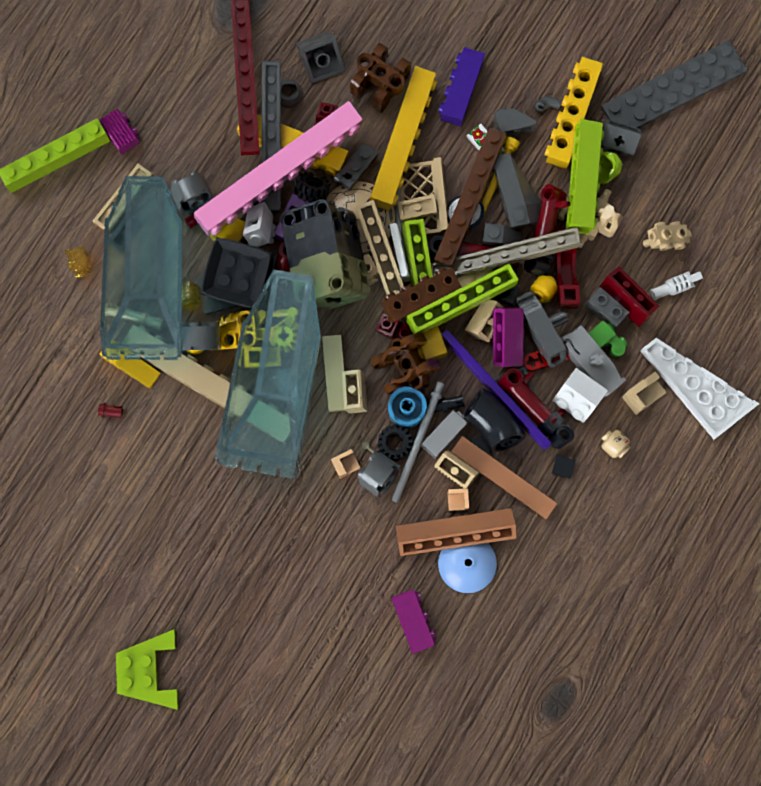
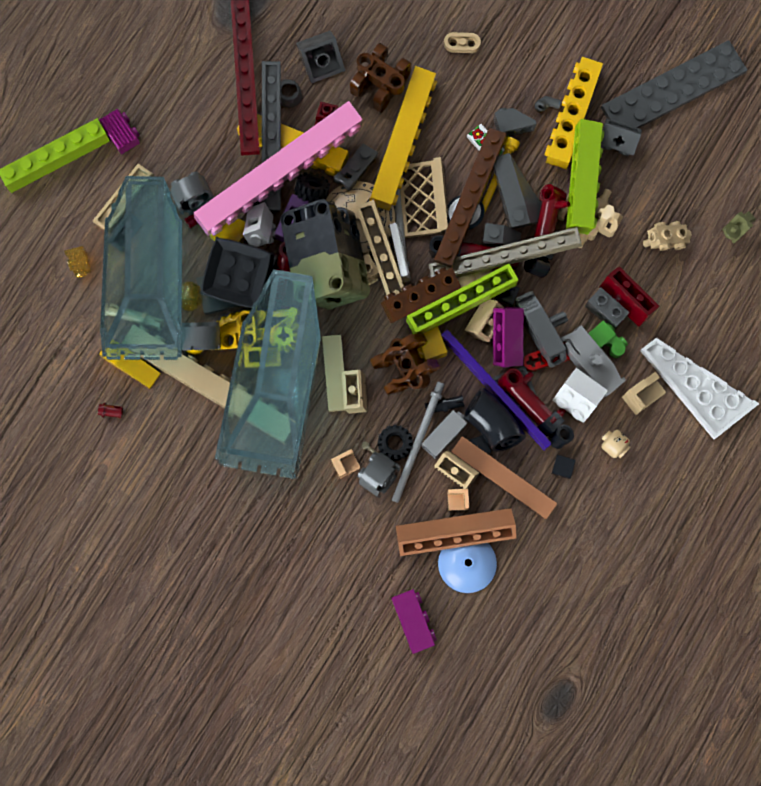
(138, 671): lime wing -> none
(392, 330): dark red slope -> none
(412, 398): dark azure brick -> none
(416, 250): lime brick -> none
(417, 208): tan plate -> none
(462, 41): none -> tan plate
(462, 86): dark purple brick -> none
(544, 288): yellow head -> none
(567, 282): dark red arch -> none
(610, 167): lime hair -> none
(676, 285): white hinge -> none
(738, 226): none -> olive hips

